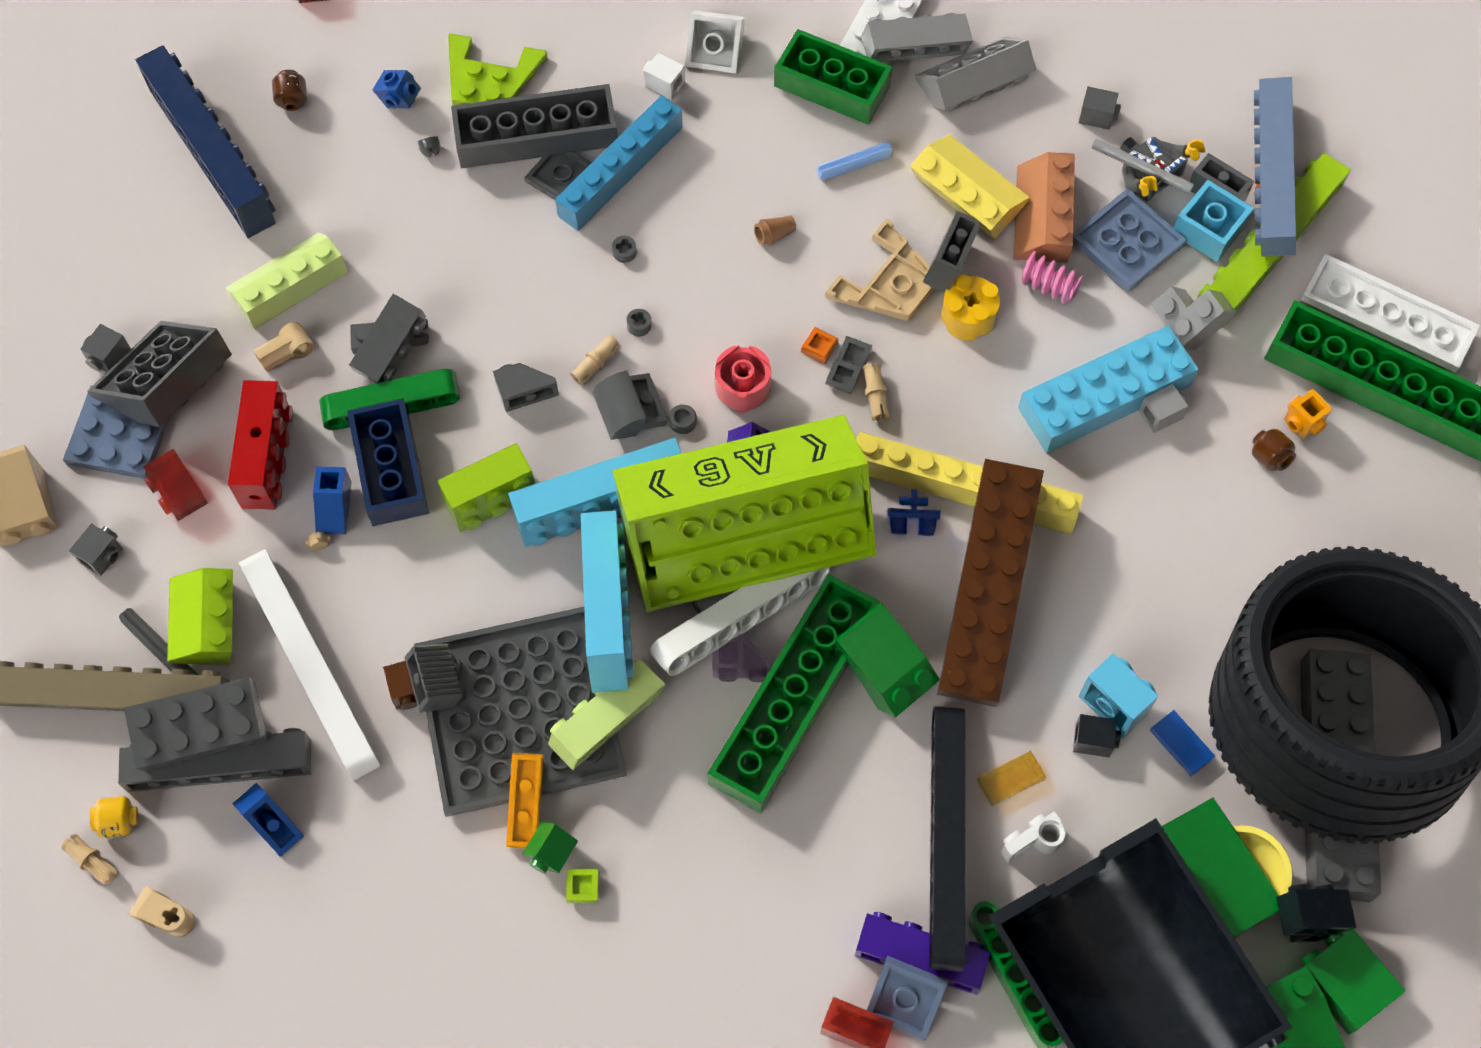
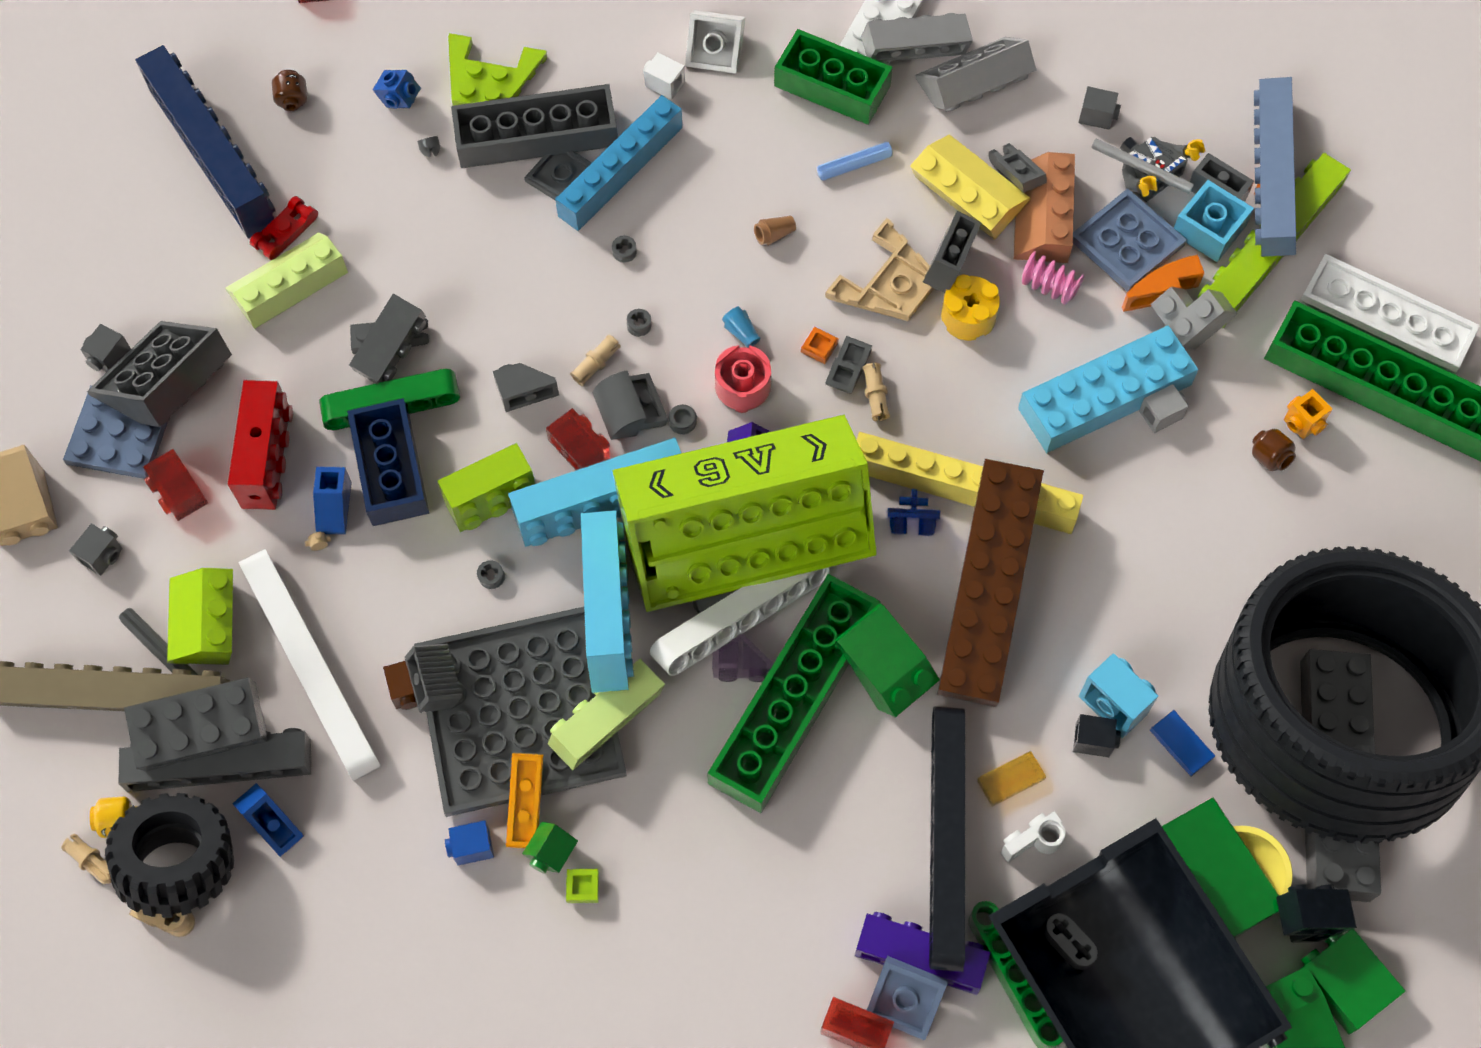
(178, 886): none -> black tyre
(284, 228): none -> red plate
(290, 343): tan piece -> none
(469, 843): none -> blue brick
(490, 584): none -> dark grey bush
(577, 441): none -> clear red brick
(740, 325): none -> dark azure cone
(1018, 168): none -> dark grey hinge
(1072, 938): none -> dark grey beam
(1182, 273): none -> orange slope

